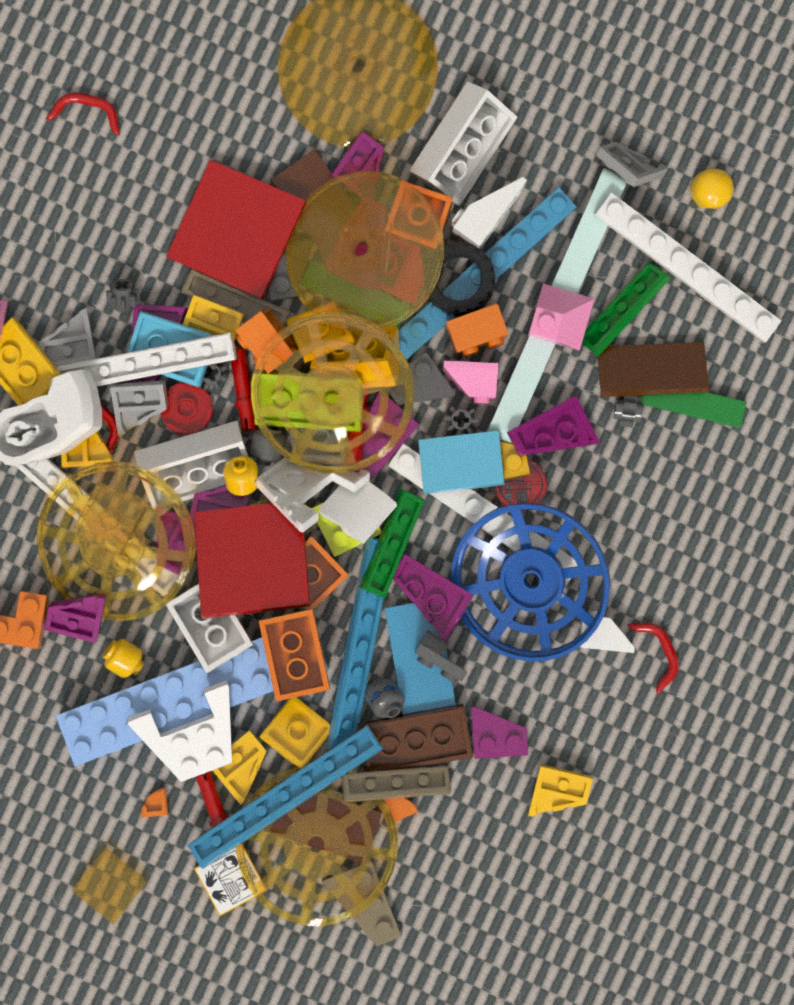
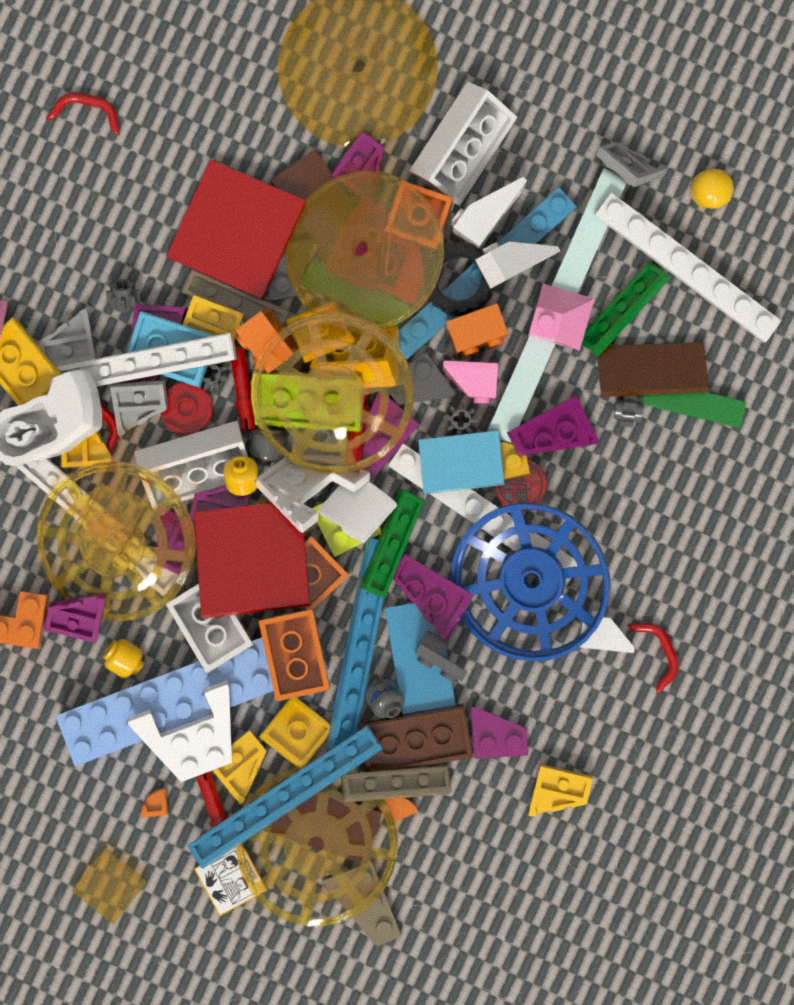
(511, 259): none -> white slope

